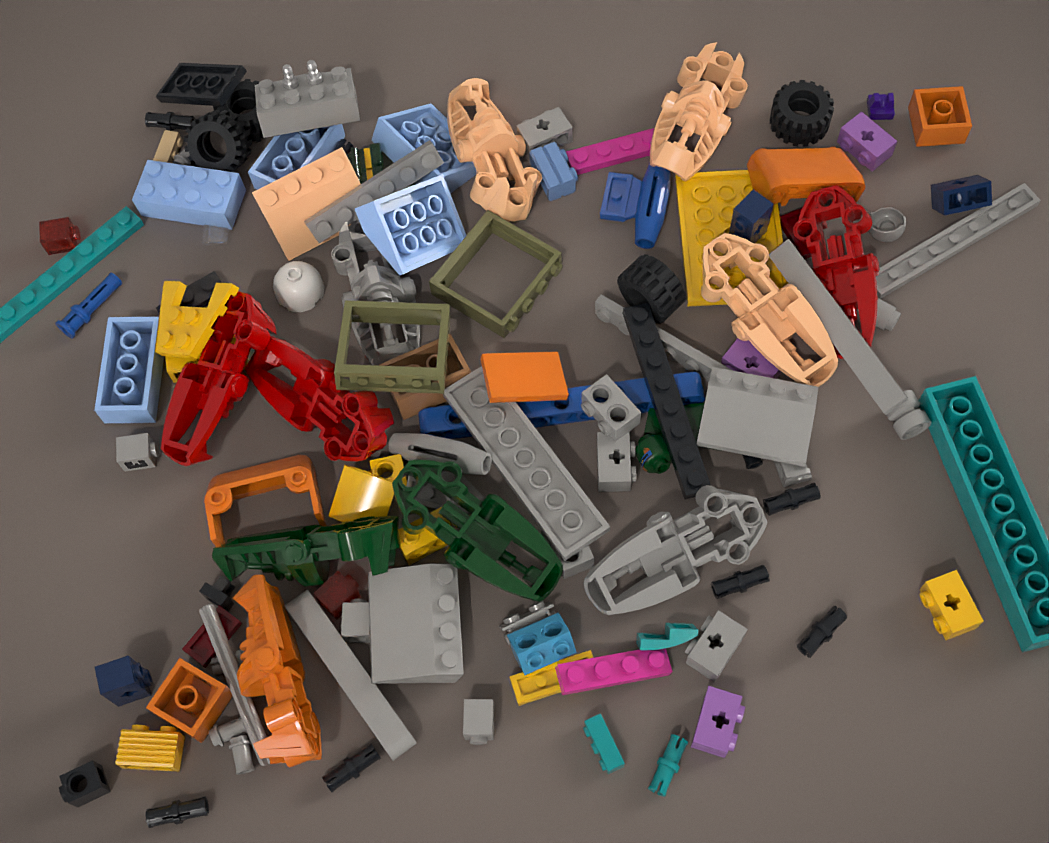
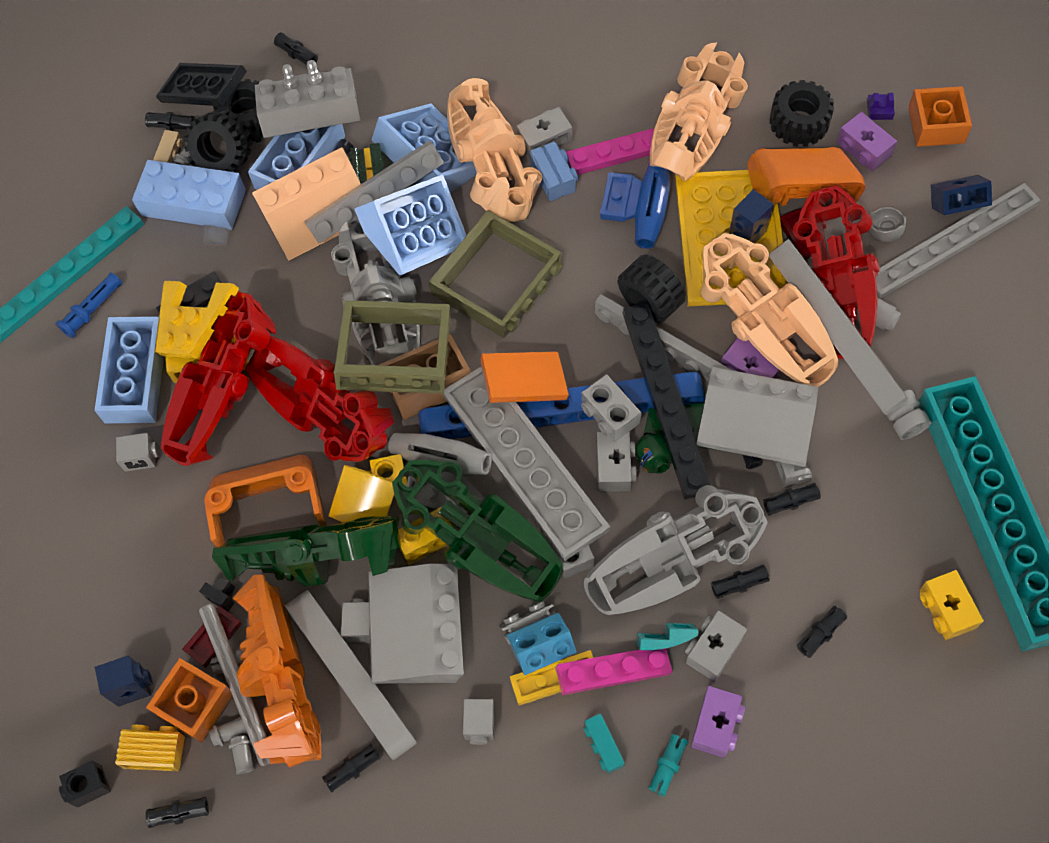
(58, 235): clear red brick -> none
(288, 44): none -> black pin
(298, 286): white cylinder -> none
(336, 592): clear red brick -> none

